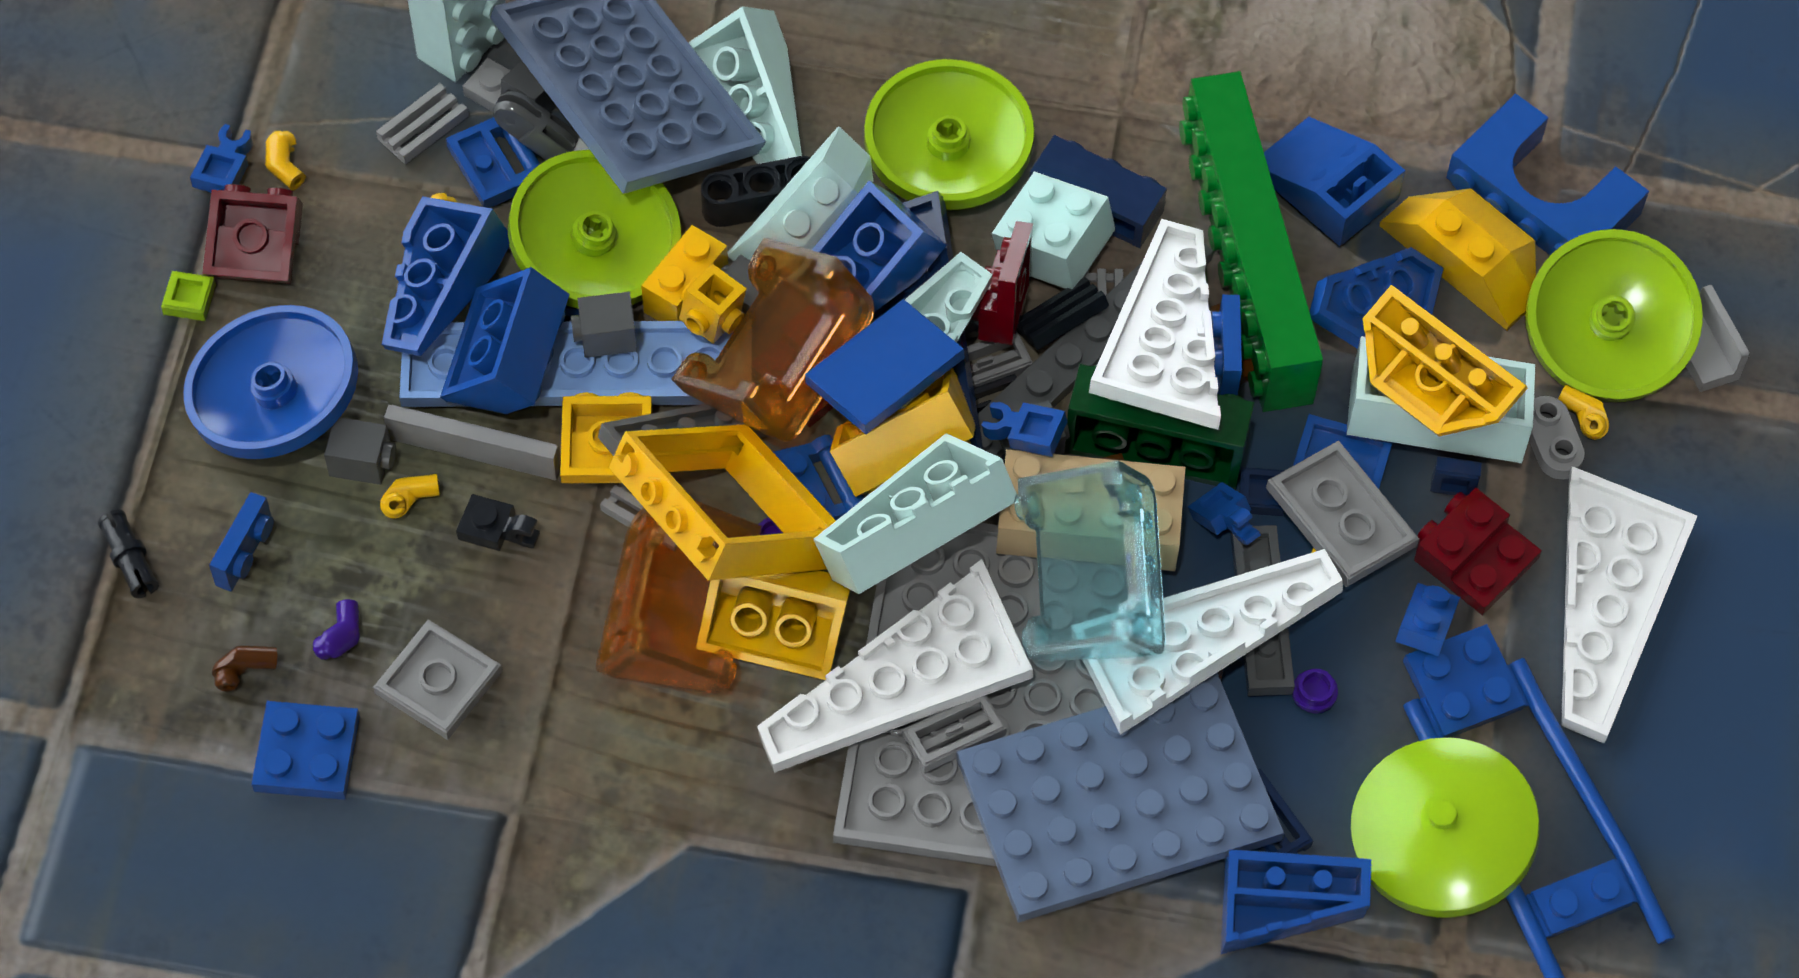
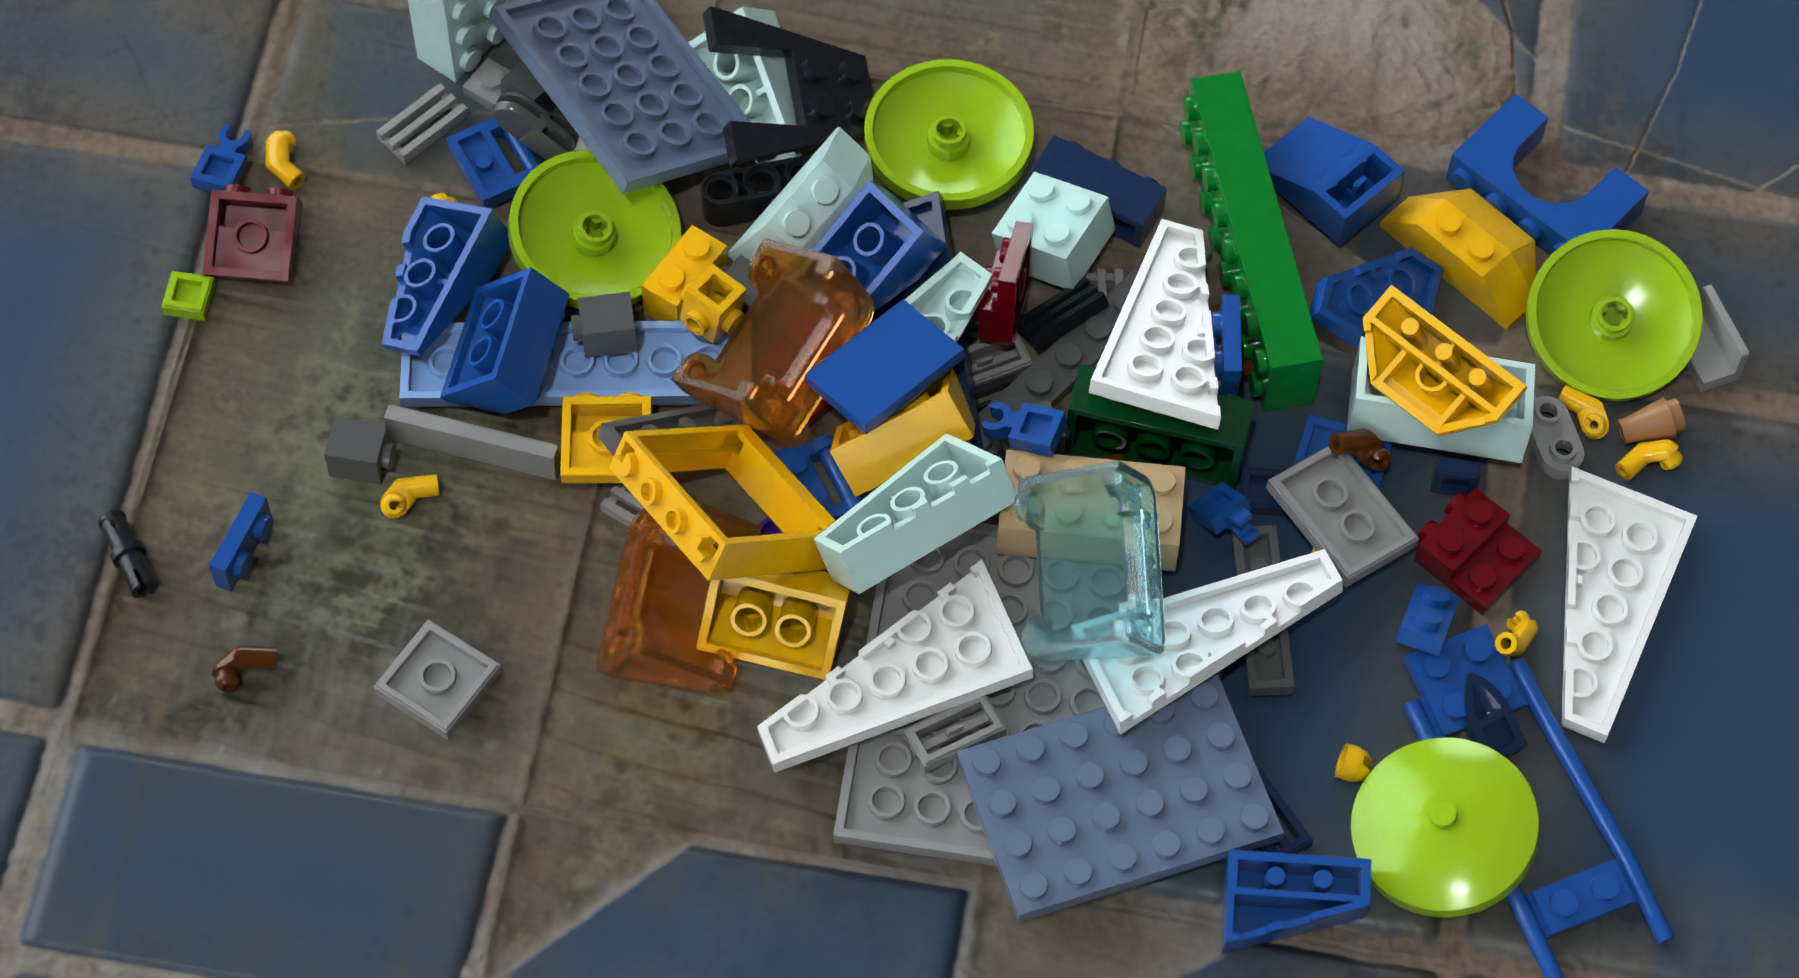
(270, 382): blue dish -> none
(305, 750): blue plate -> none
(342, 635): dark purple arm -> none
(491, 522): black plate -> none
(825, 81): none -> black wing
(1315, 691): dark purple plate -> none
(1353, 764): none -> yellow hinge
(1363, 446): none -> reddish brown arm
(1491, 717): none -> dark blue plate
(1523, 633): none -> yellow arm
(1648, 452): none -> yellow arm
(1653, 422): none -> medium nougat cone

